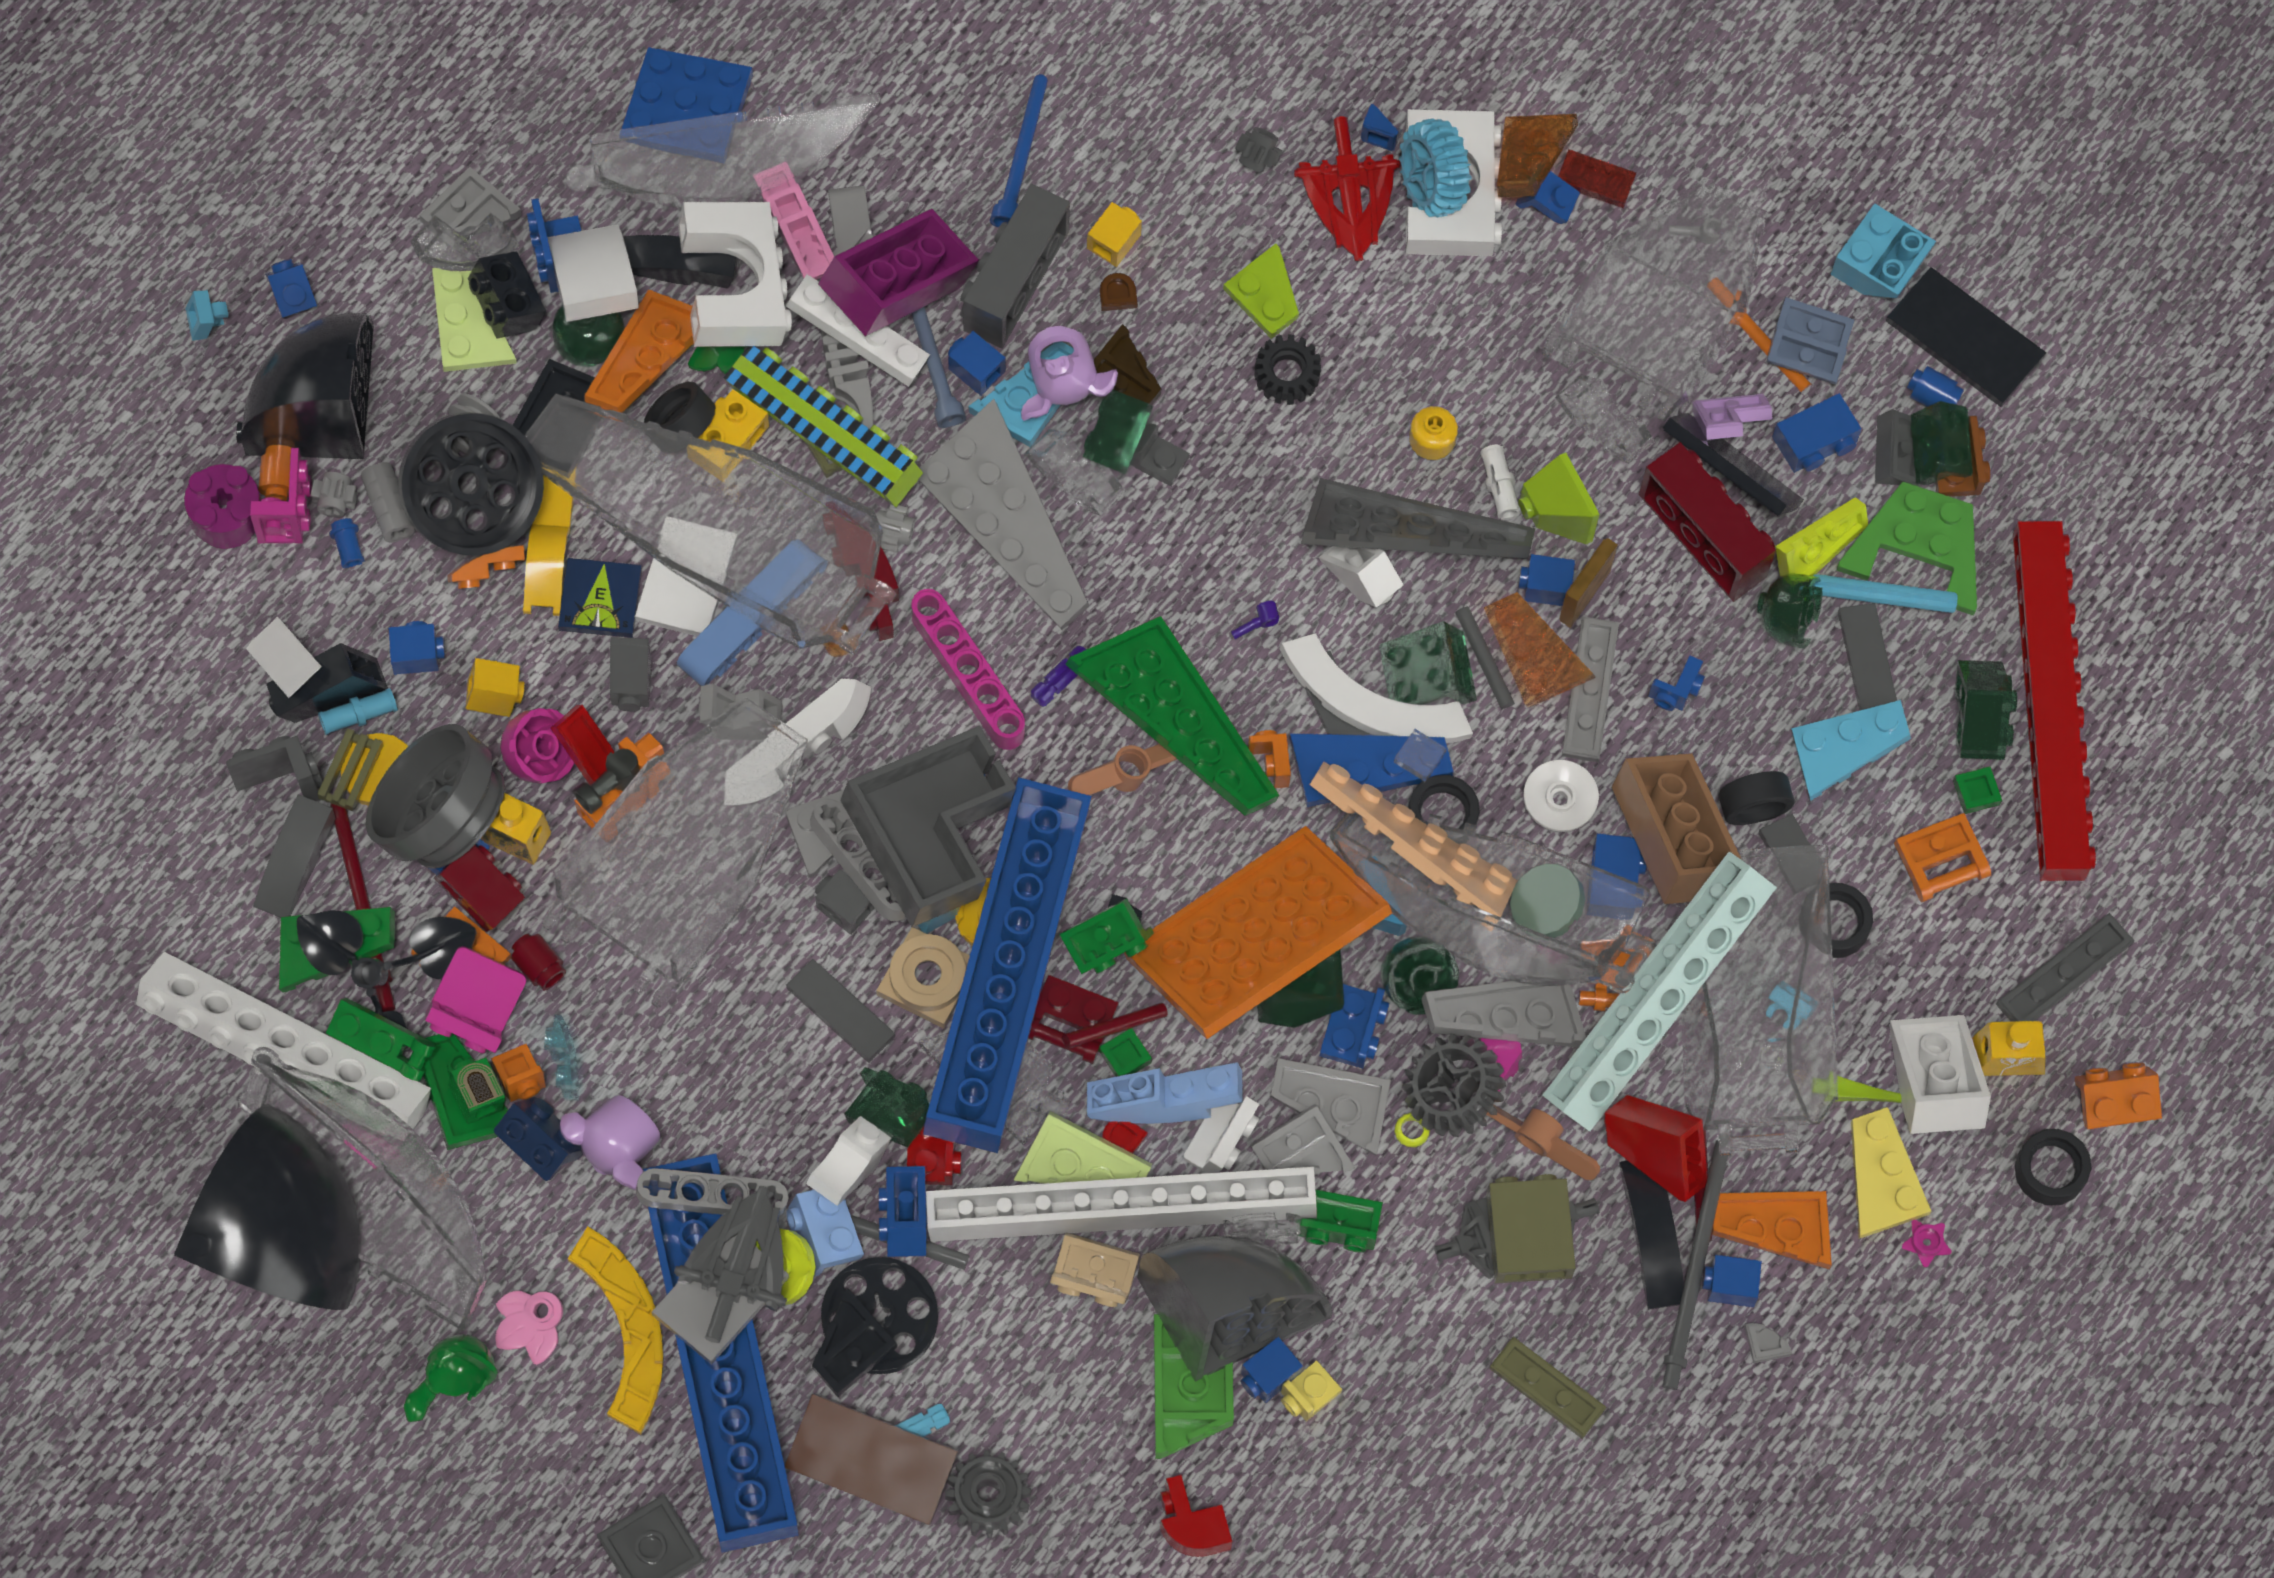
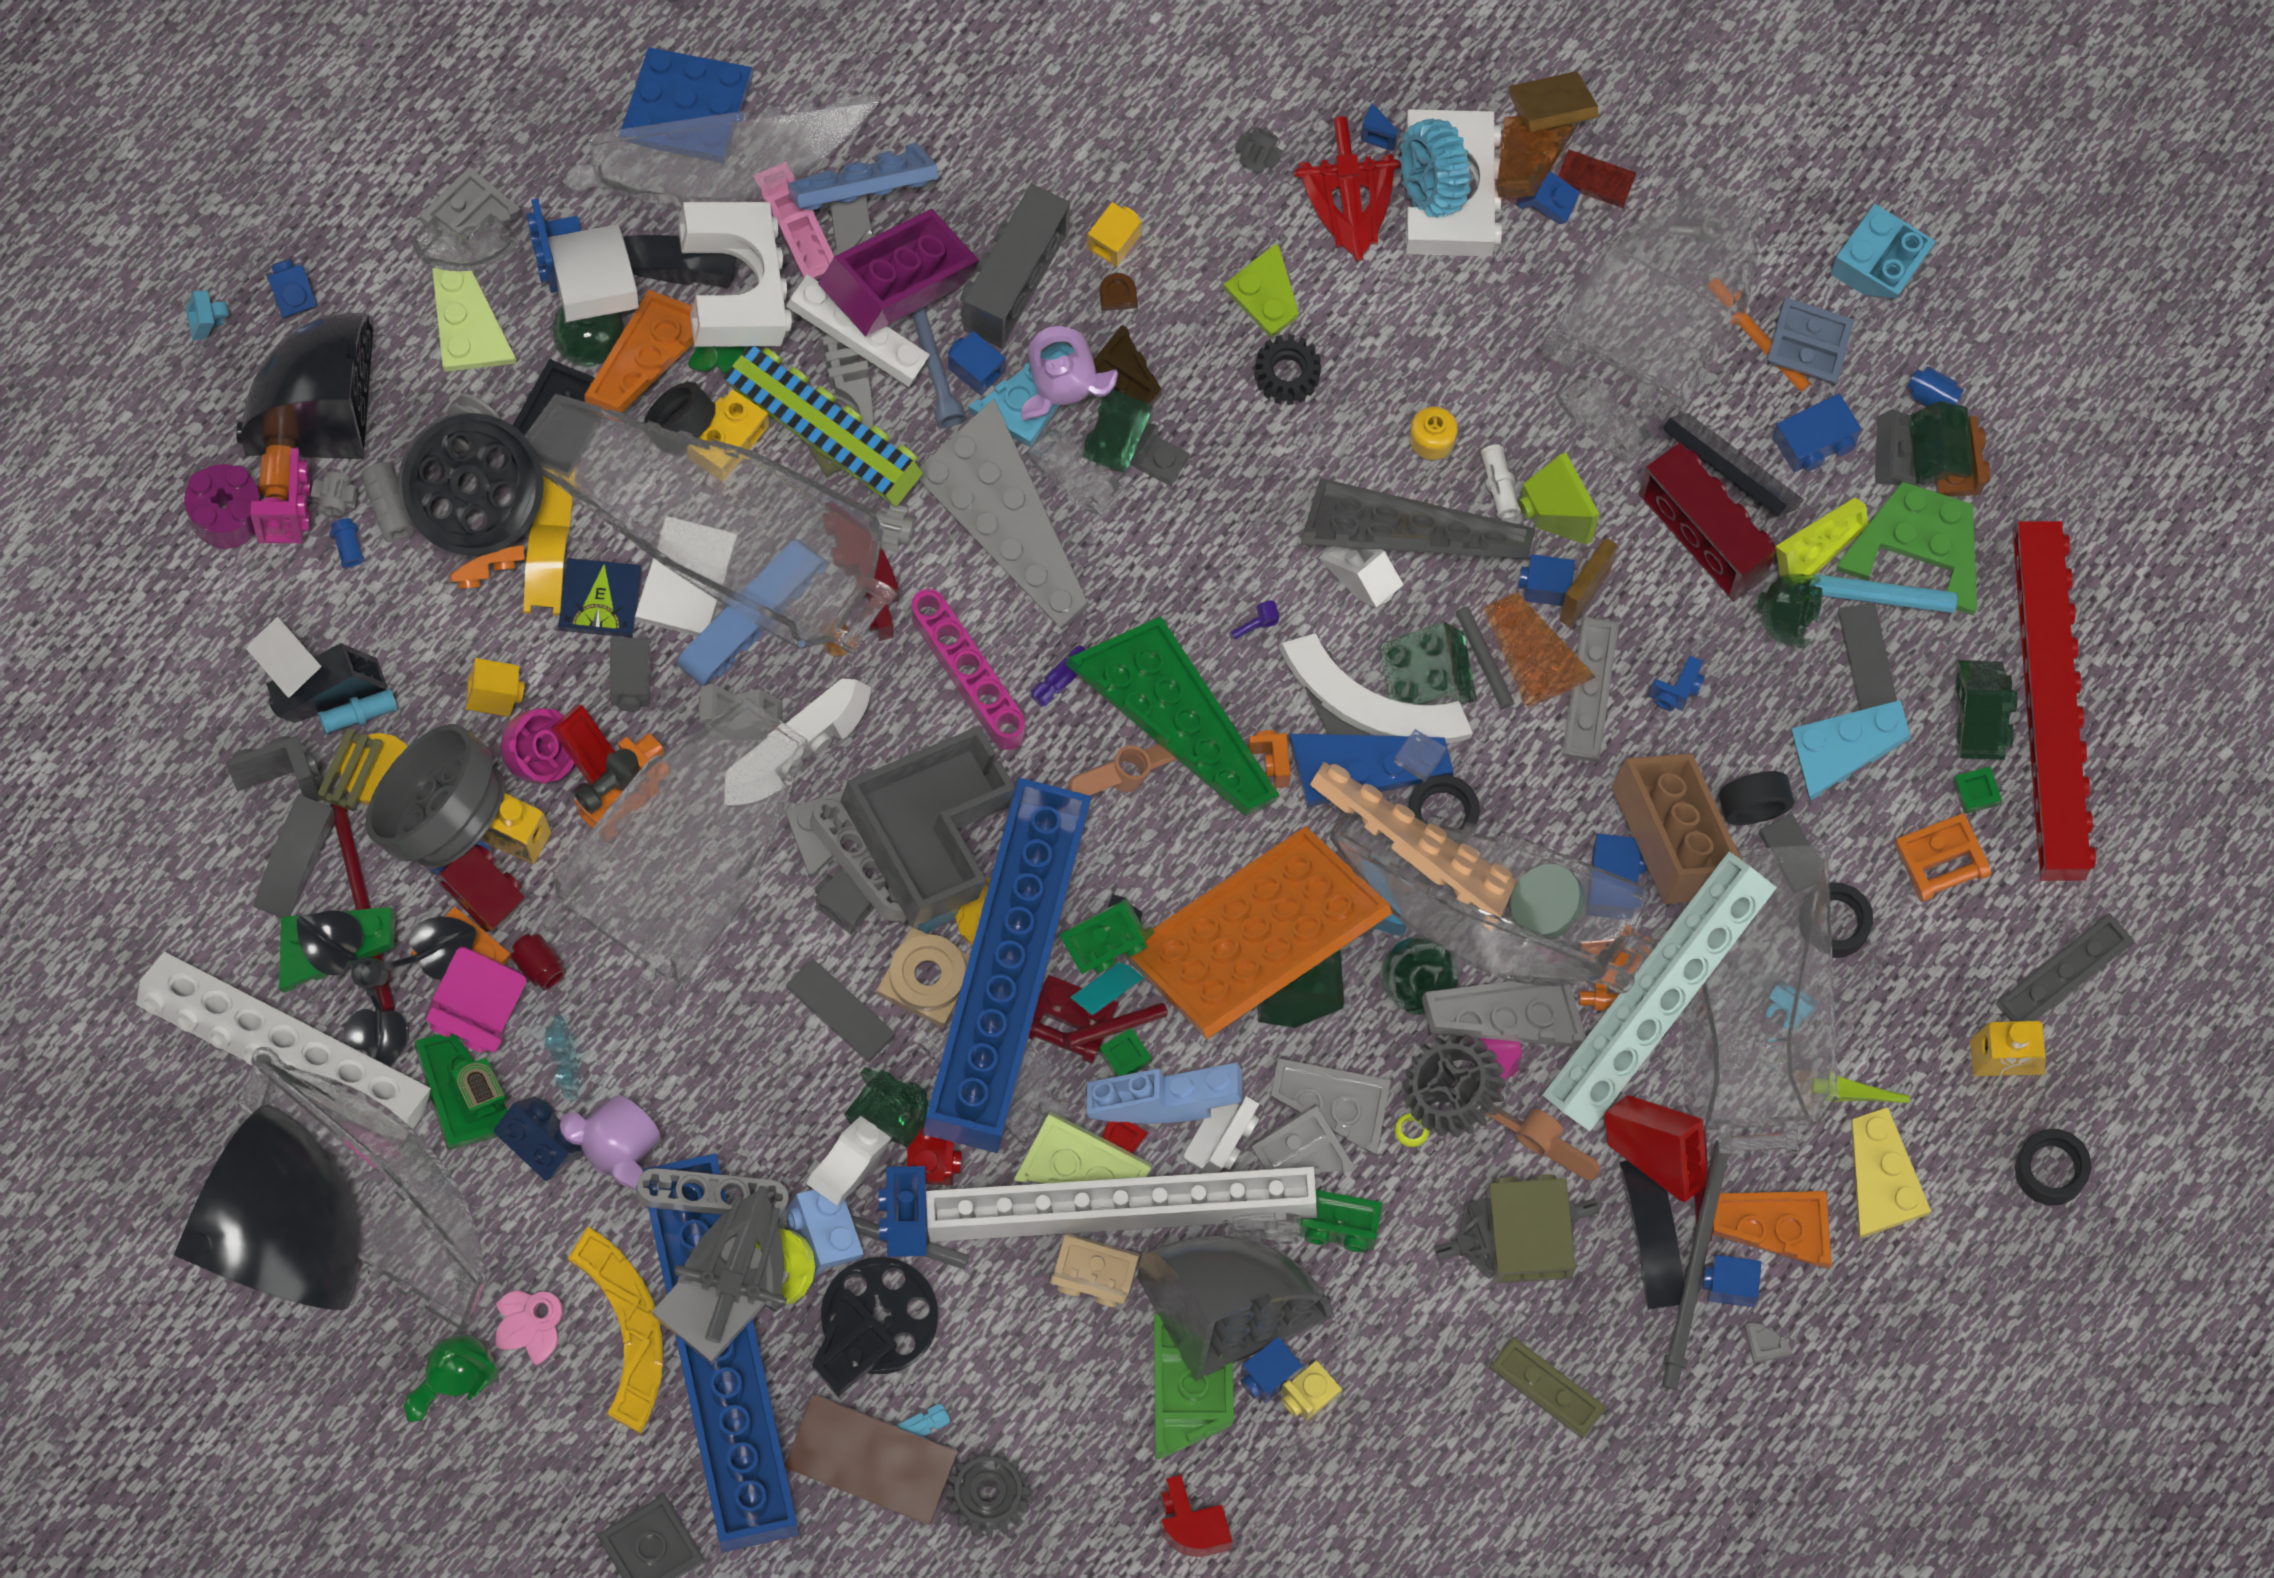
(380, 1038): green plate -> none
(415, 648): blue brick -> none
(506, 294): black brick -> none
(519, 1073): orange bracket -> none
(858, 178): none -> medium blue wing
(1006, 207): blue piece -> none
(1107, 987): none -> teal sticker
(1351, 1029): blue bracket -> none
(1553, 101): none -> pearl gold tile
(1564, 779): white dish -> none
(1724, 416): lavender tile -> none
(1934, 1234): dark pink plate -> none
(1939, 1074): white slope -> none
(1966, 337): black tile -> none
(2119, 1095): orange bracket -> none

